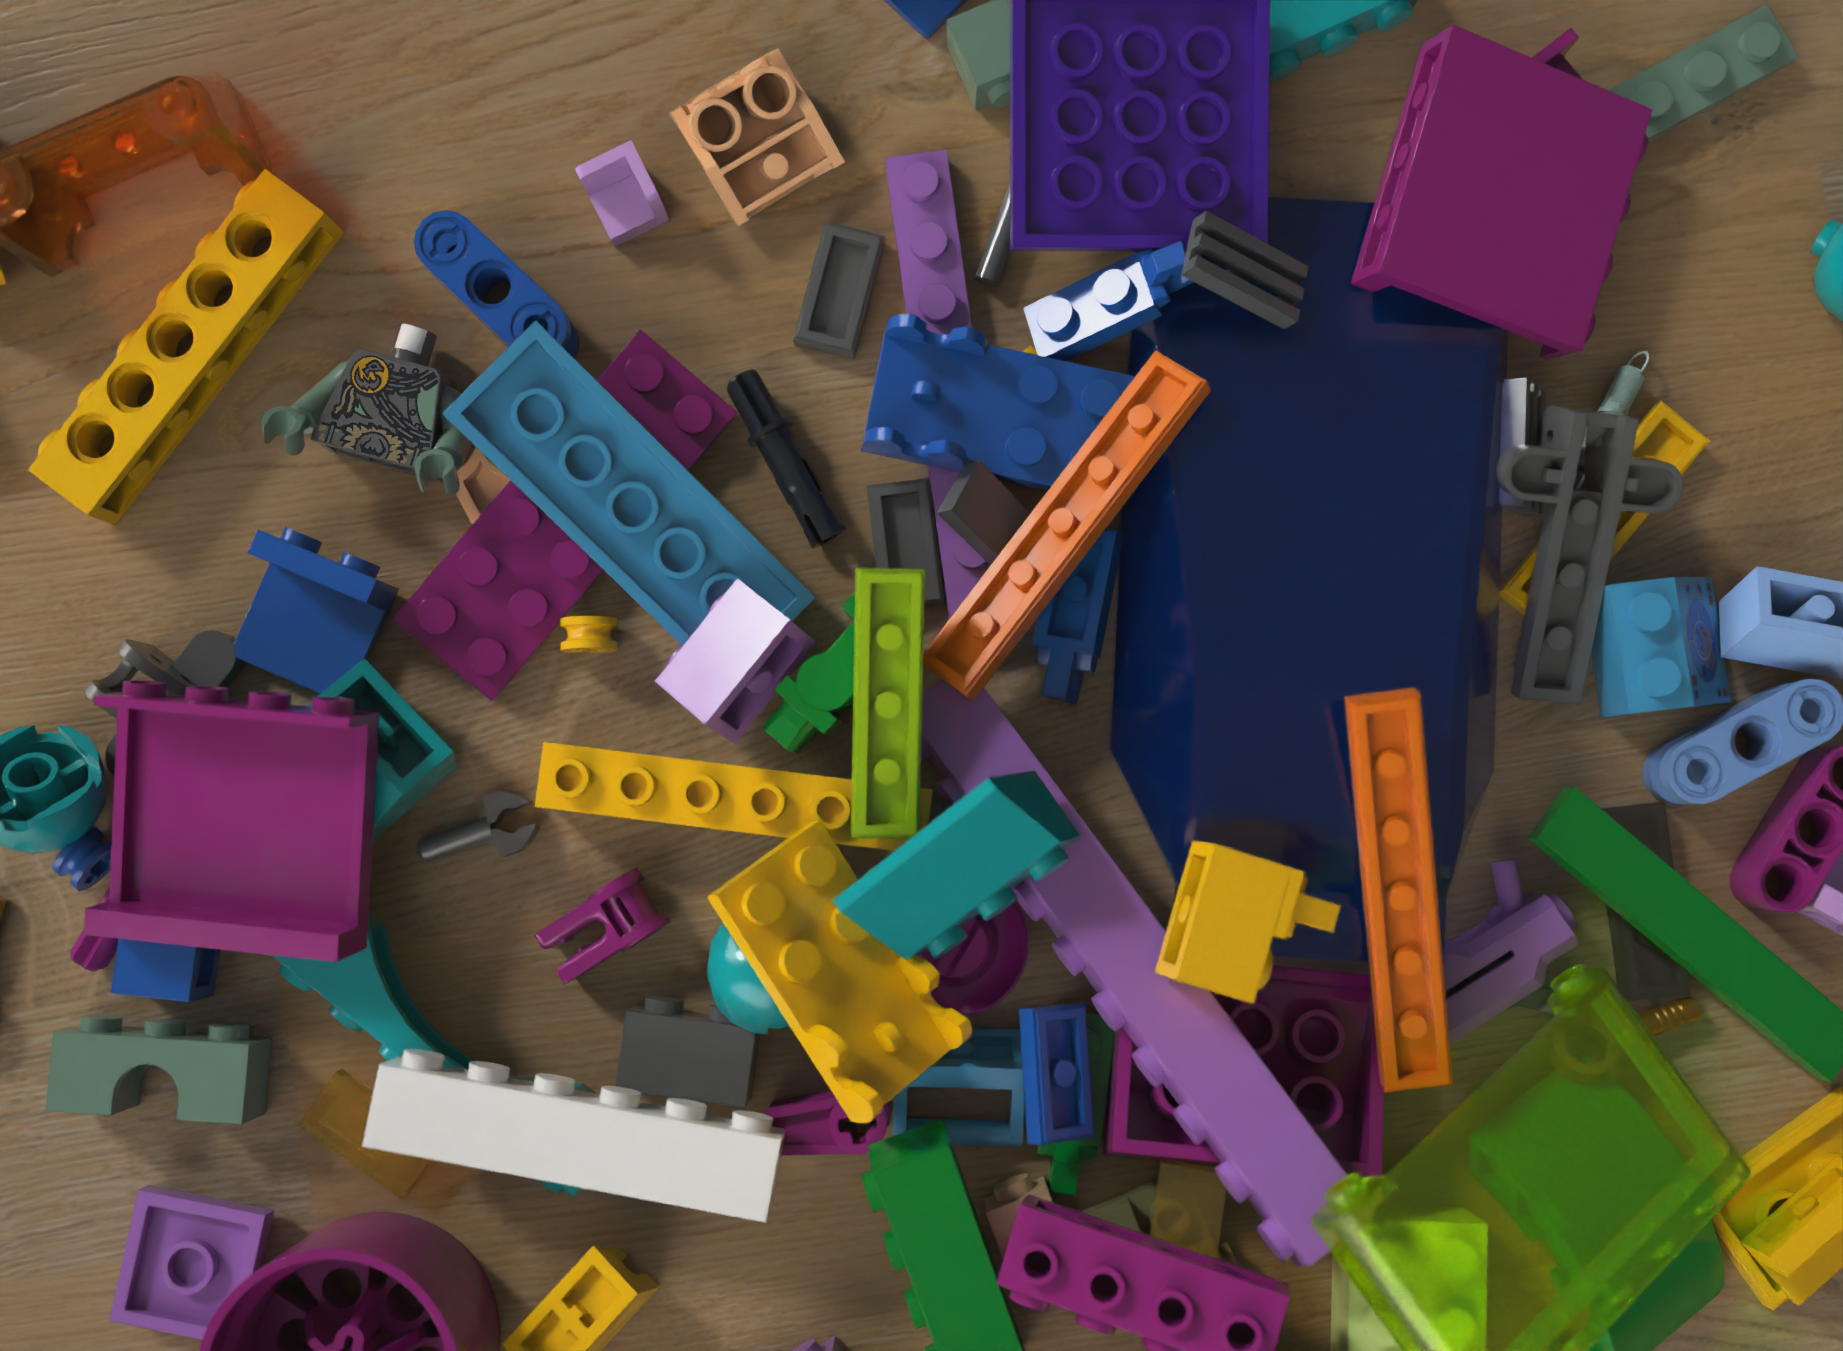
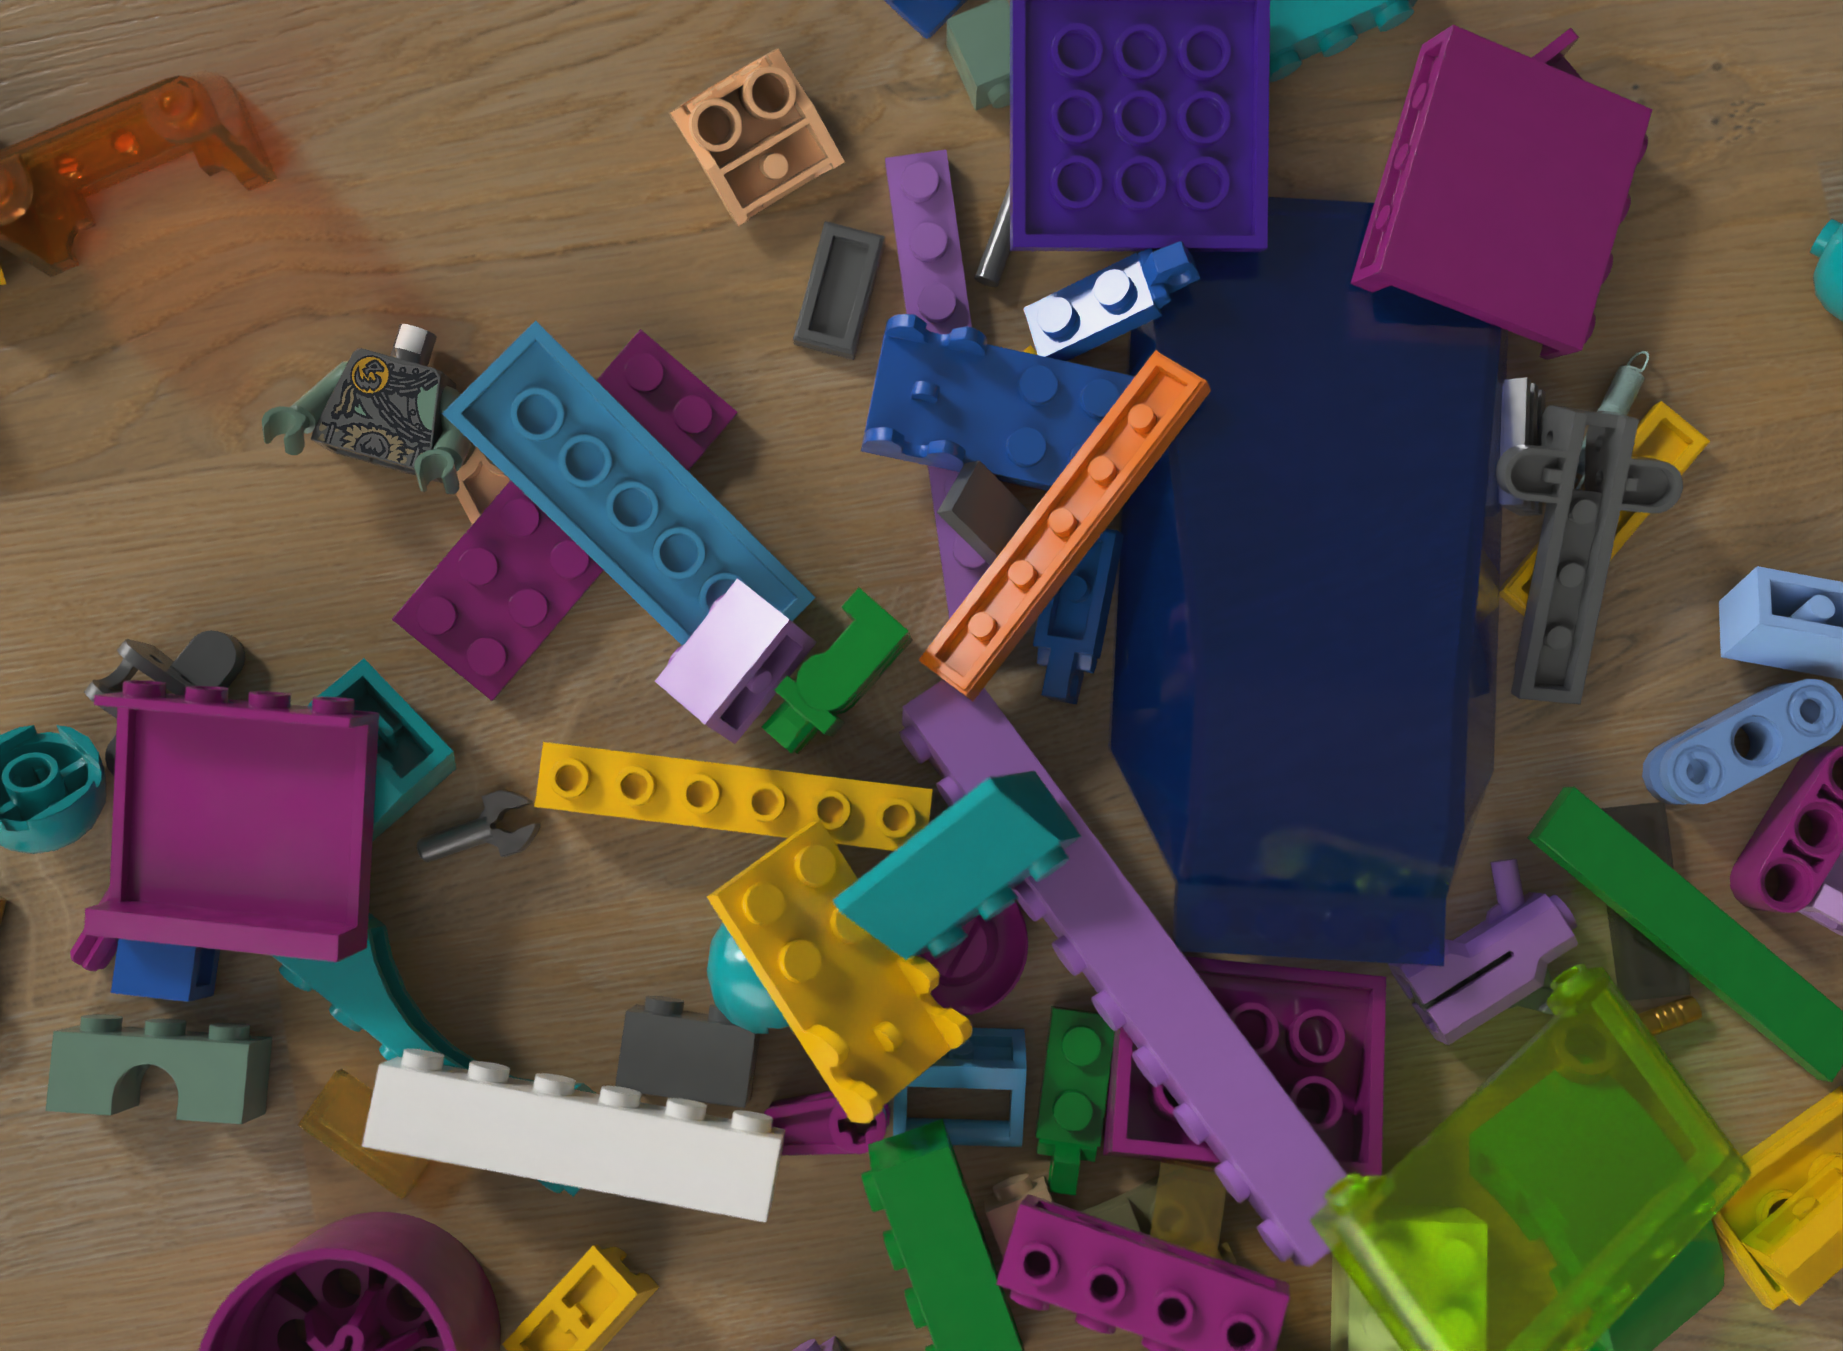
(84, 860): blue bush -> none
(186, 1259): medium lavender plate -> none
(187, 383): yellow brick -> none
(311, 612): blue bracket -> none
(471, 264): blue piece -> none
(589, 634): yellow bush -> none
(622, 193): lavender panel -> none
(627, 920): magenta piece -> none
(785, 458): black axle -> none
(887, 702): lime tile -> none
(906, 531): dark grey tile -> none
(1056, 1073): blue plate -> none
(1227, 919): yellow hinge -> none
(1246, 261): dark grey tile -> none
(1399, 888): orange tile -> none
(1658, 647): dark azure slope -> none
(1710, 71): sand green plate -> none

